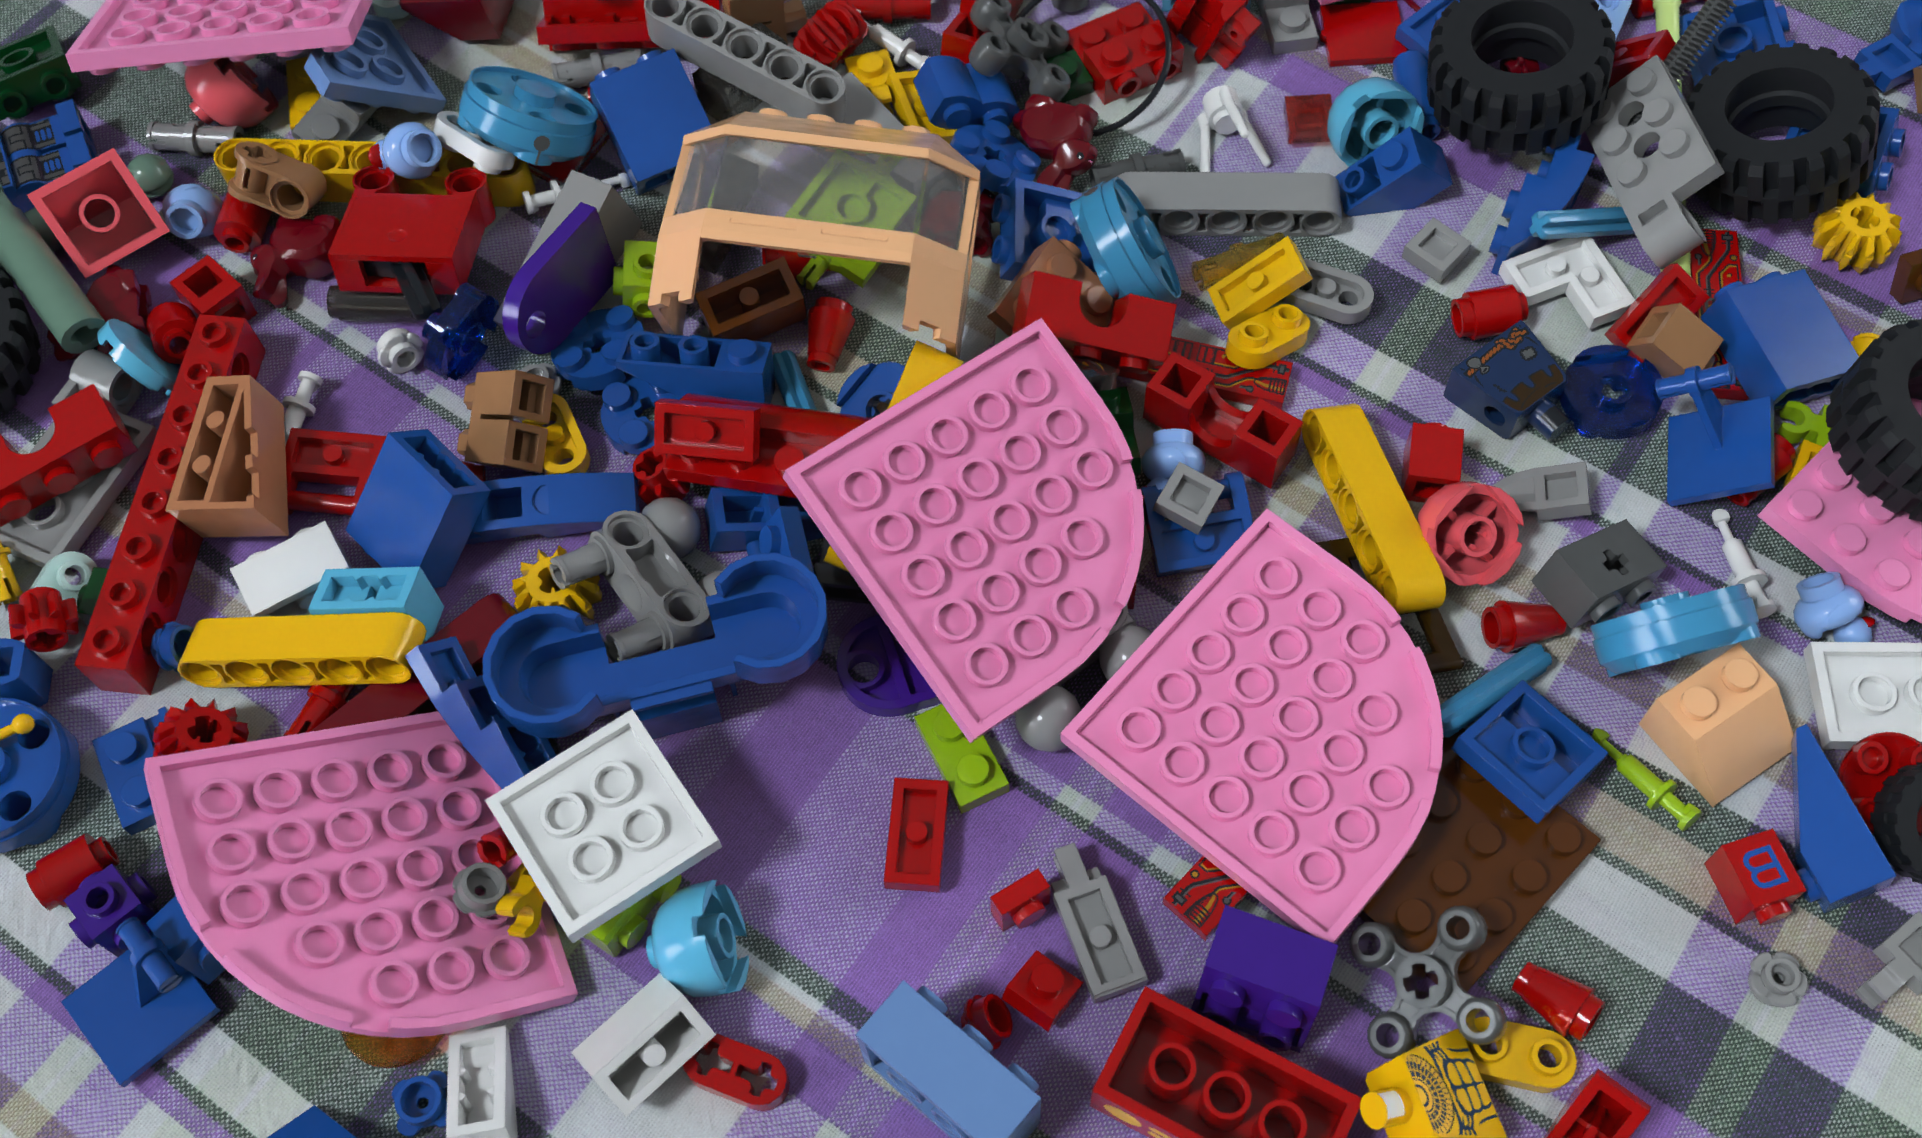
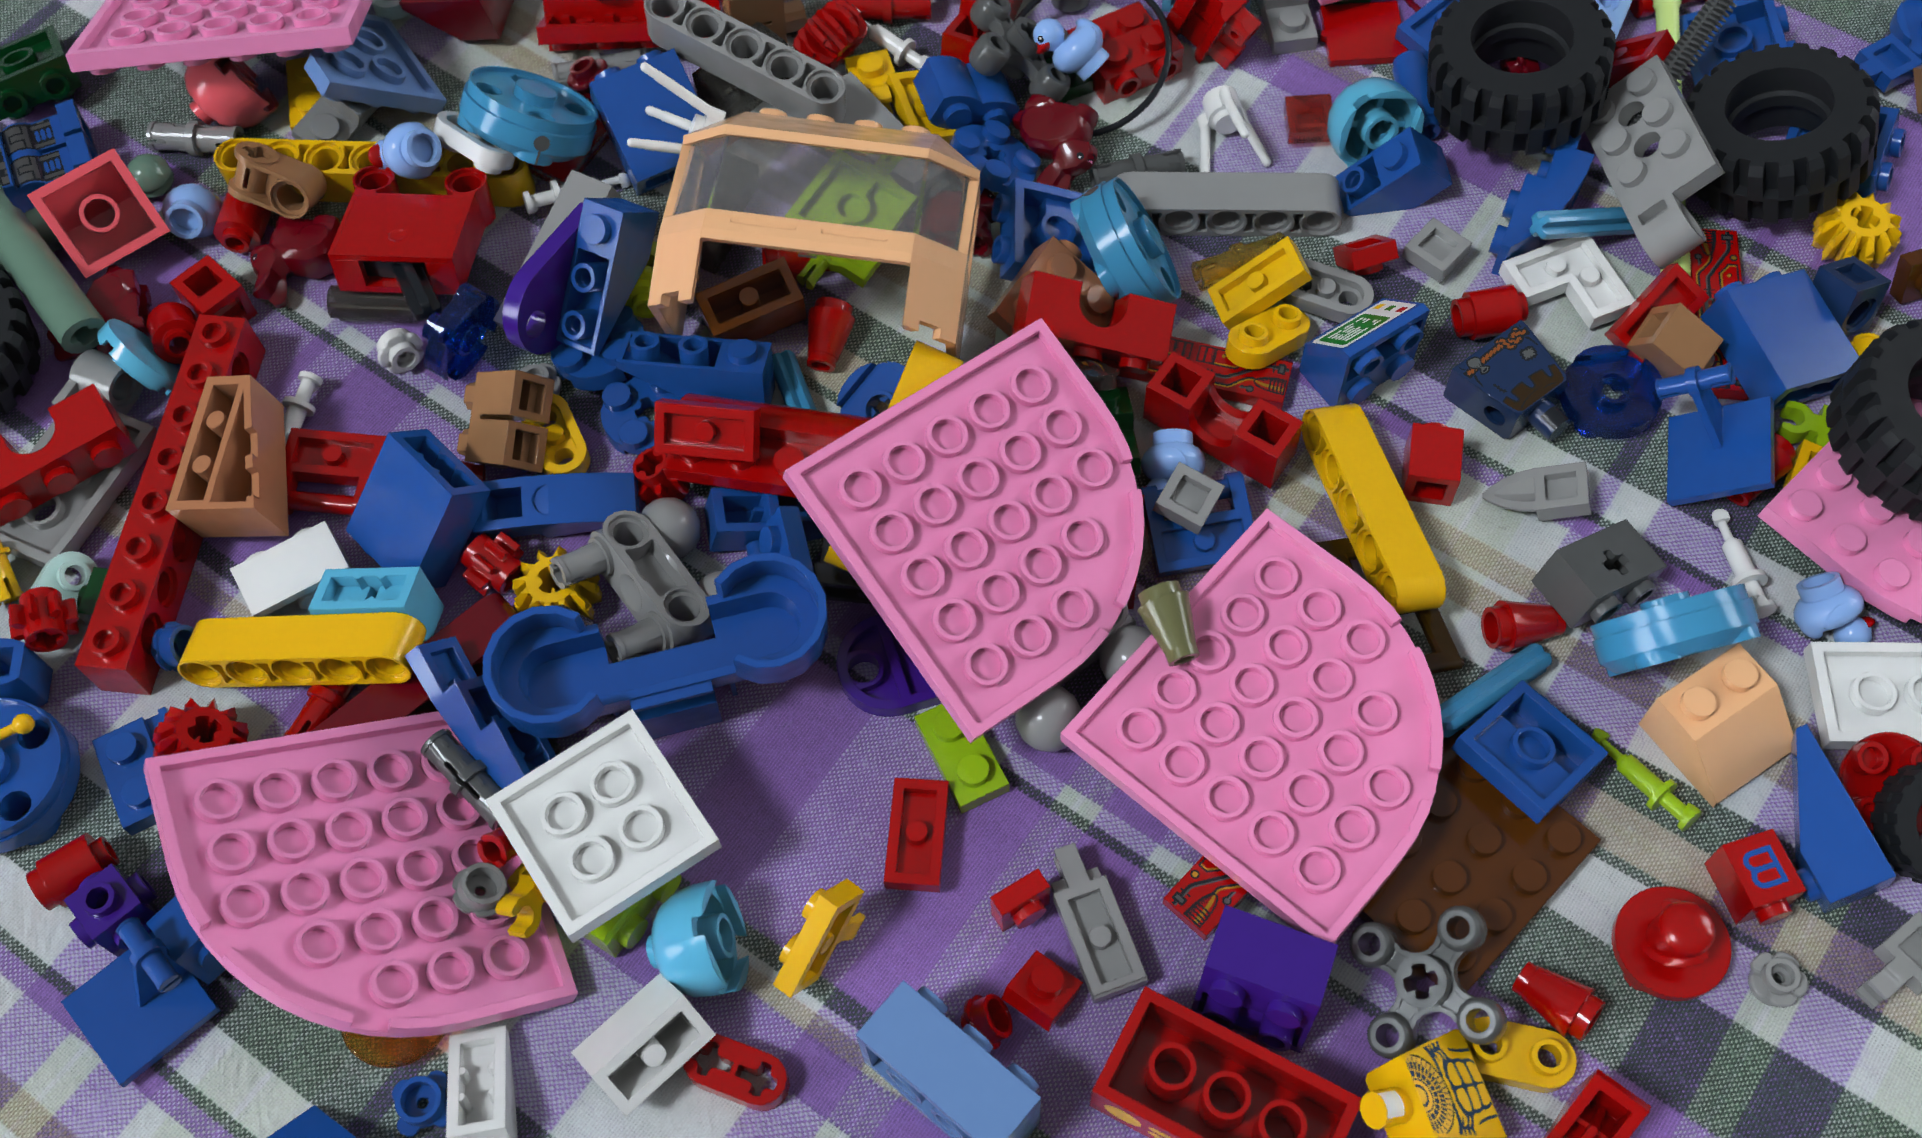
(463, 772): none -> dark grey pin
(492, 563): none -> red gear
(583, 72): none -> dark red plate
(605, 266): none -> blue slope
(711, 116): none -> white plant
(826, 925): none -> yellow plate
(1078, 52): none -> light blue animal
(1170, 621): none -> olive cone
(1364, 351): none -> blue slope
(1366, 254): none -> red plate
(1472, 532): coral cylinder -> none
(1671, 944): none -> red plate
(1851, 292): none -> dark blue brick

